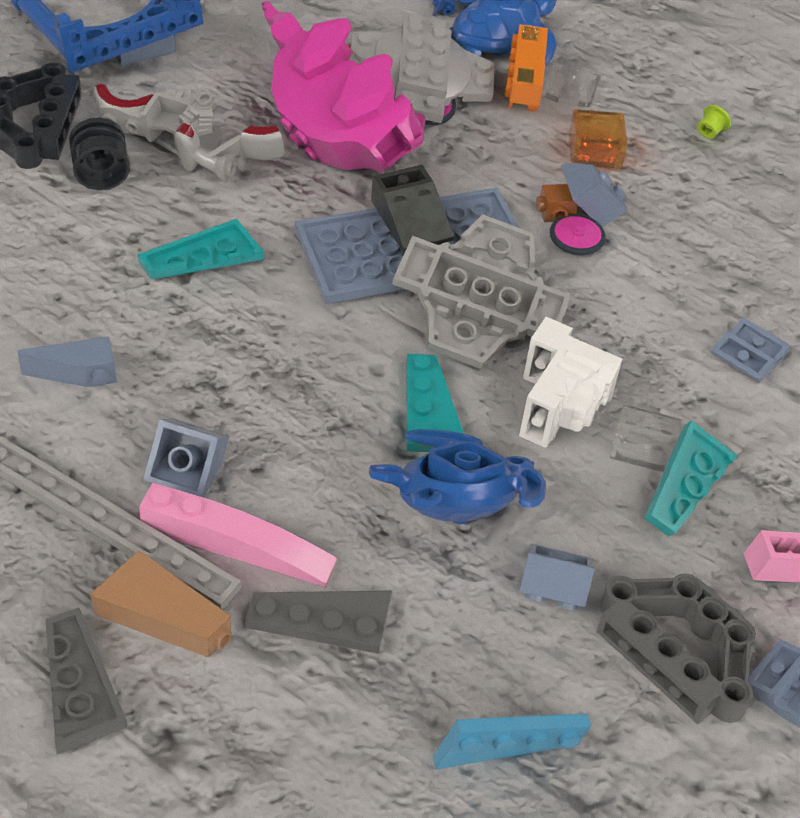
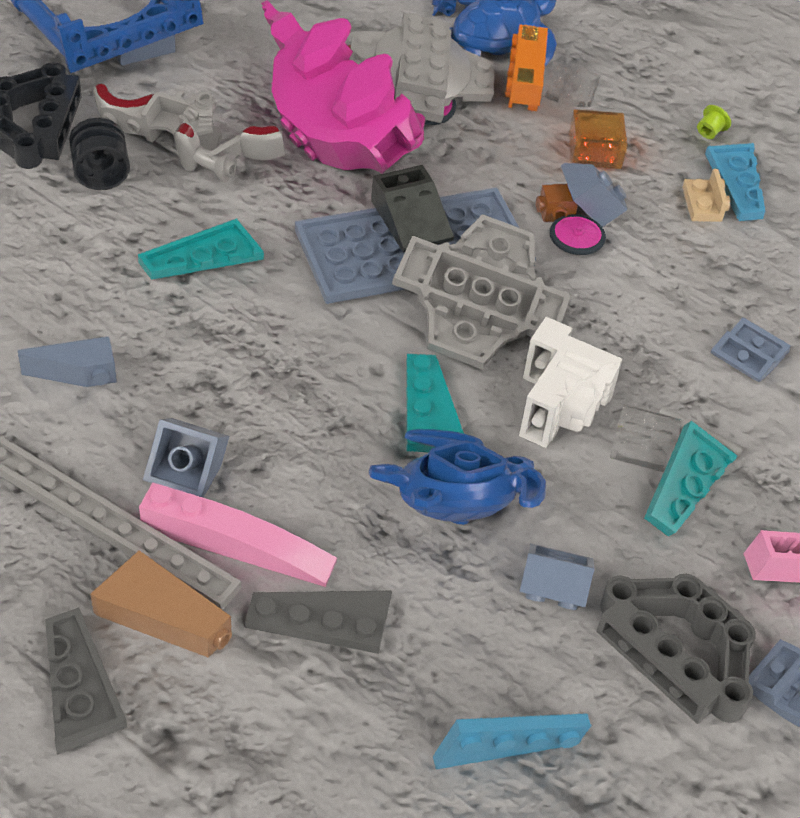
(706, 198): none -> tan bracket
(741, 179): none -> dark azure wing

